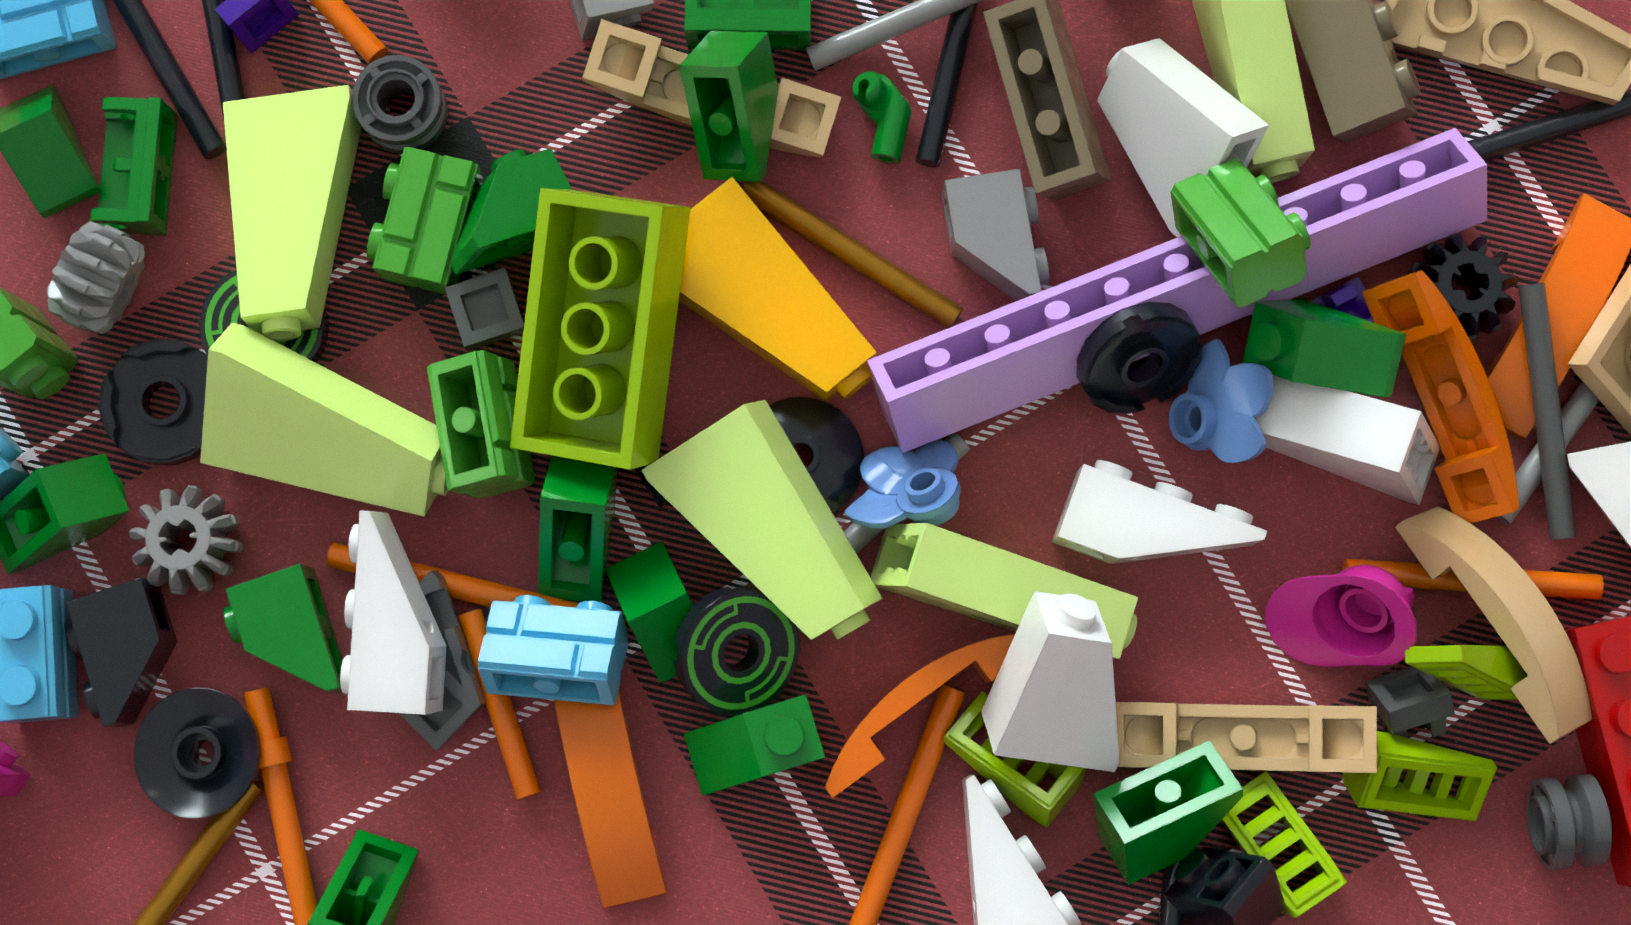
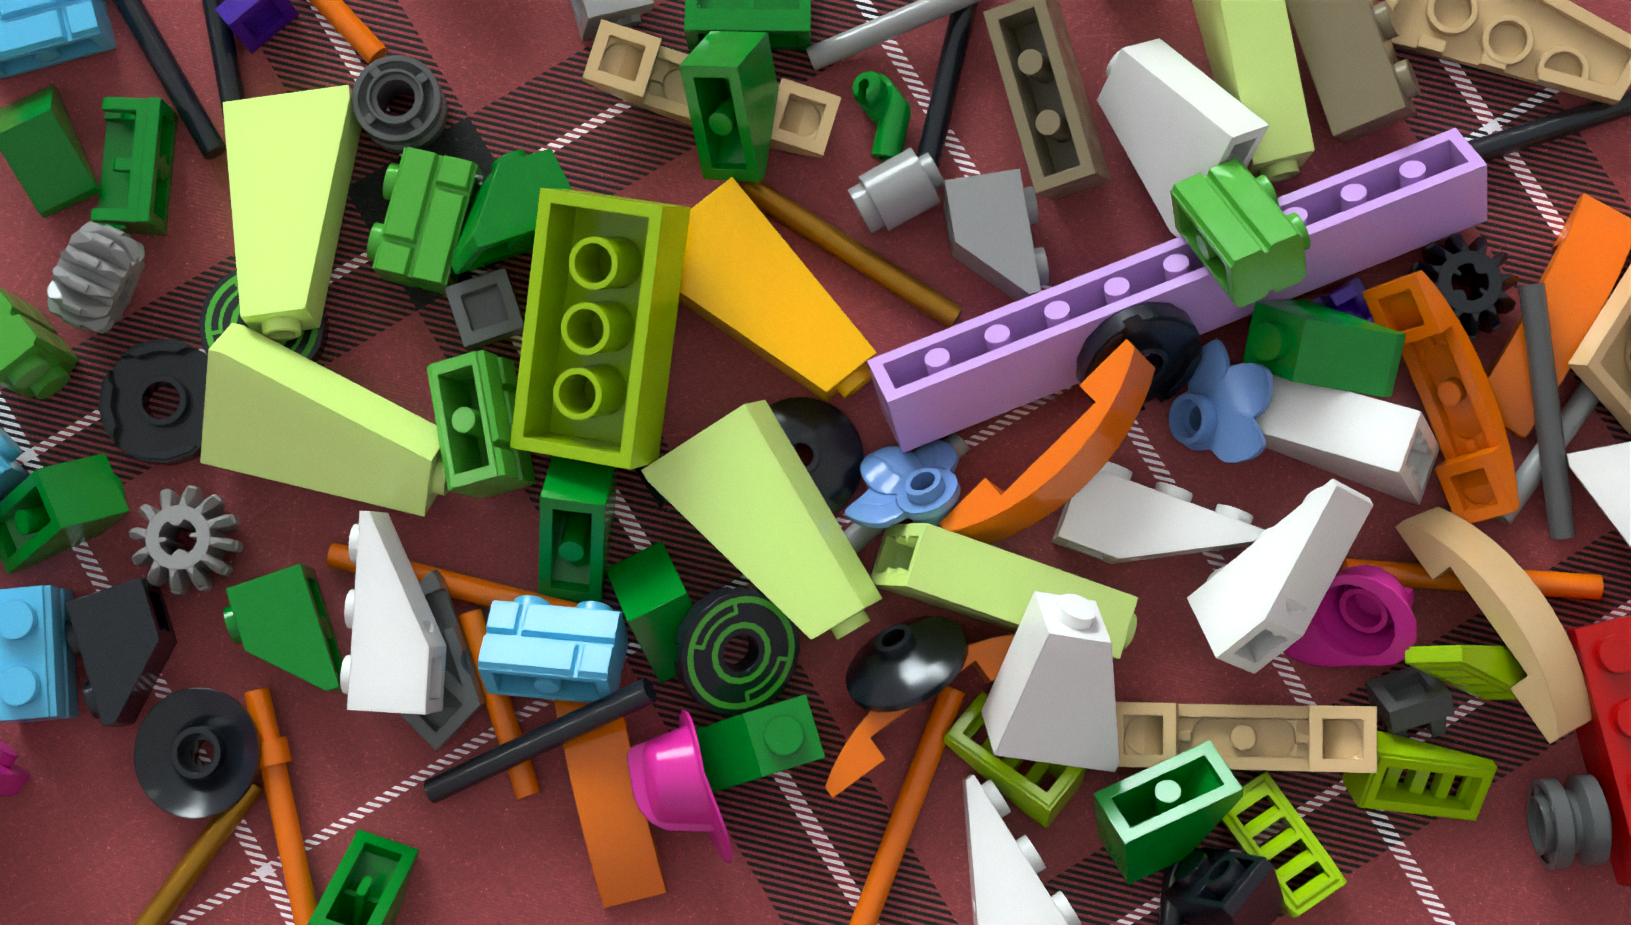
(540, 740): none -> black bar
(673, 787): none -> dark pink piece
(897, 190): none -> light grey brick
(907, 664): none -> black dish
(1070, 463): none -> orange slope
(1276, 584): none -> white slope

